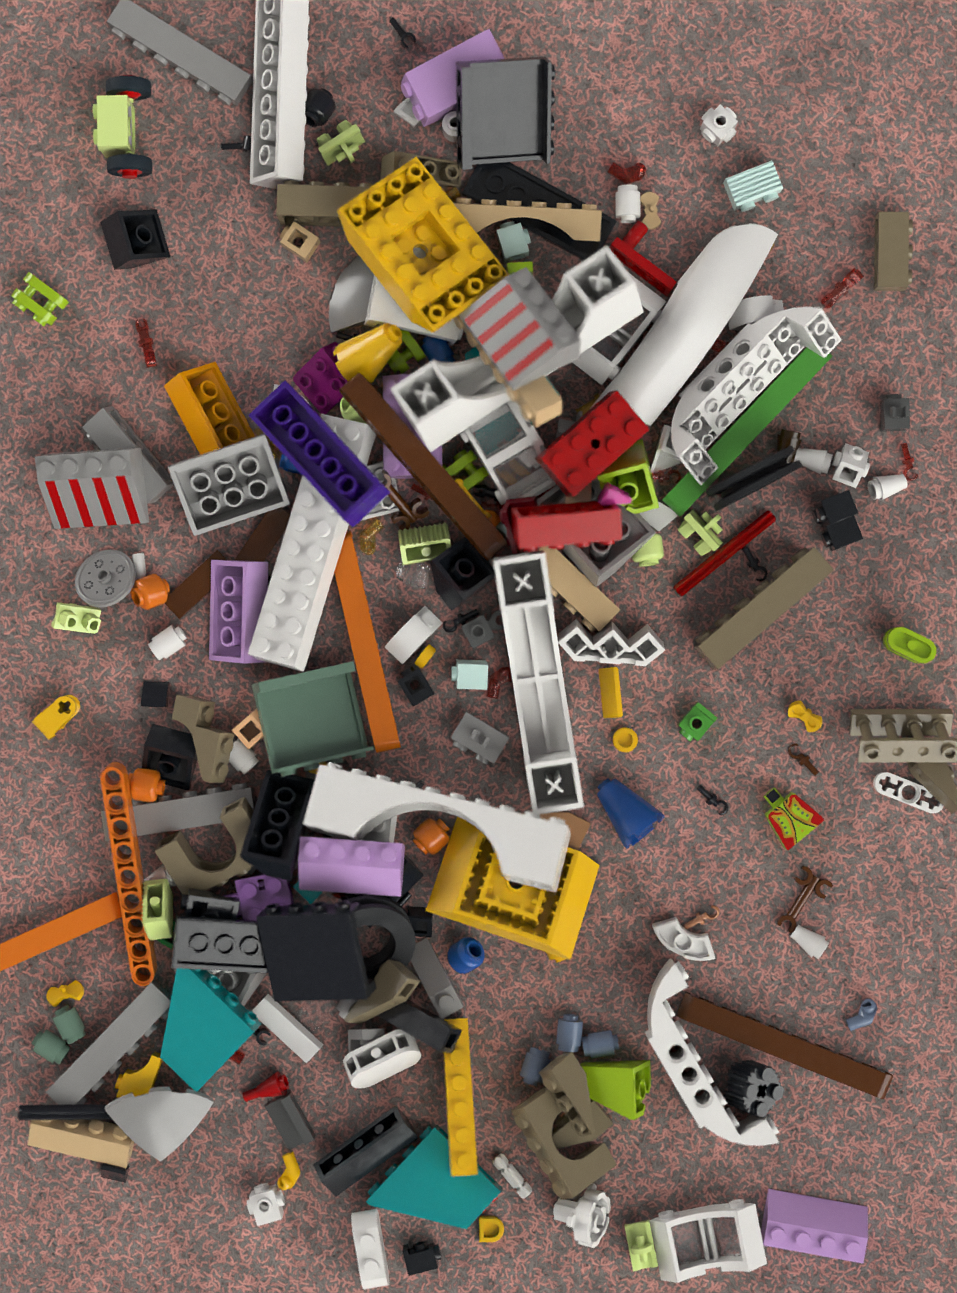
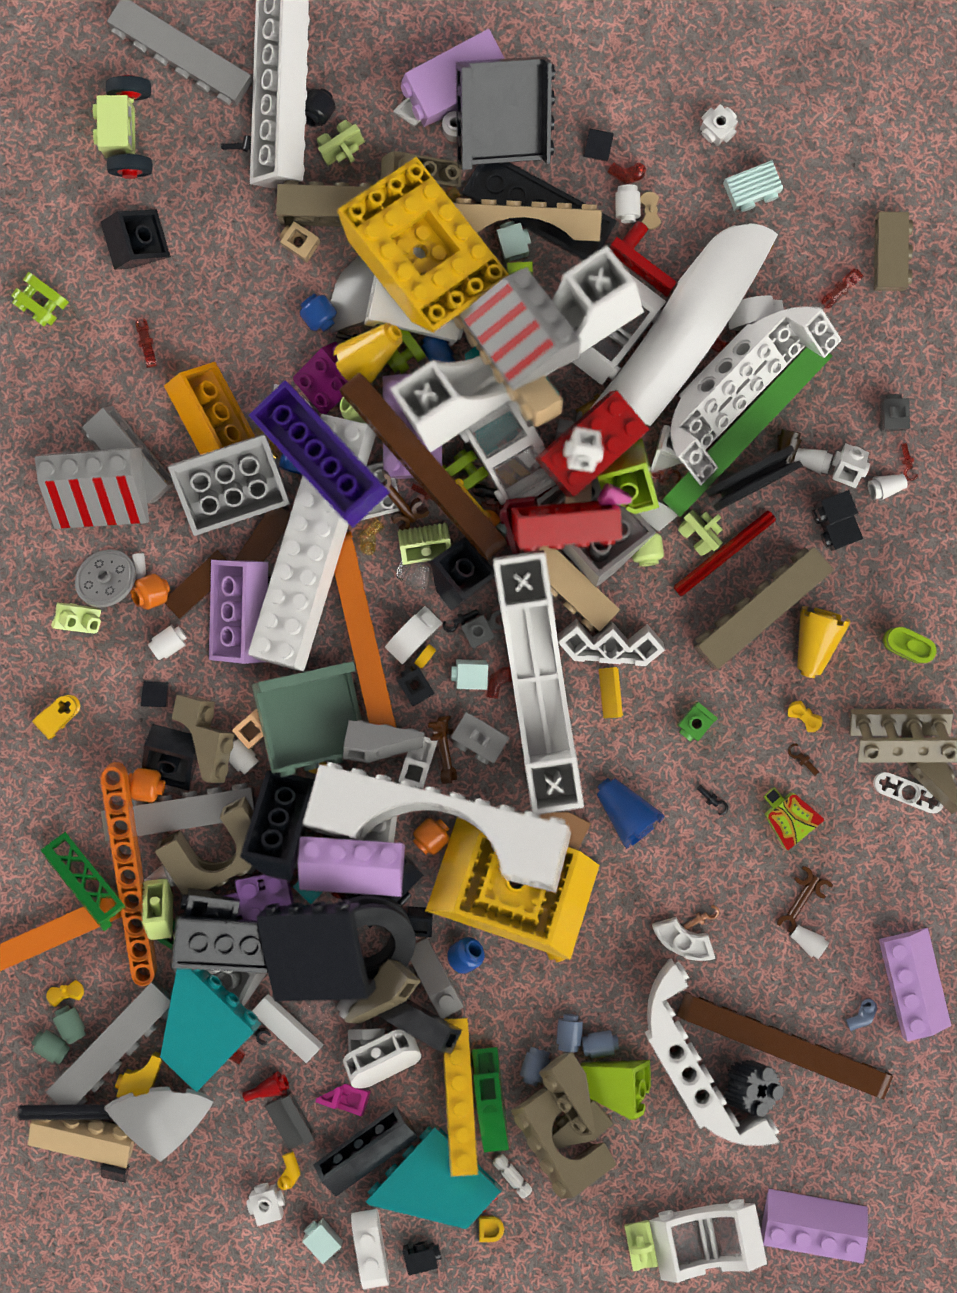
(74, 885): none -> green fence
(318, 312): none -> blue head
(321, 1240): none -> light aqua brick
(346, 1098): none -> dark pink slope
(375, 742): none -> light grey slope
(402, 33): black hand -> none
(418, 763): none -> white brick
(440, 733): none -> reddish brown bar
(490, 1099): none -> green slope
(583, 455): none -> white brick
(585, 1216): white piece -> none
(598, 144): none -> black slope
(625, 739): yellow tile -> none
(754, 563): black hand -> none
(818, 639): none -> yellow cone
(915, 984): none -> lavender slope

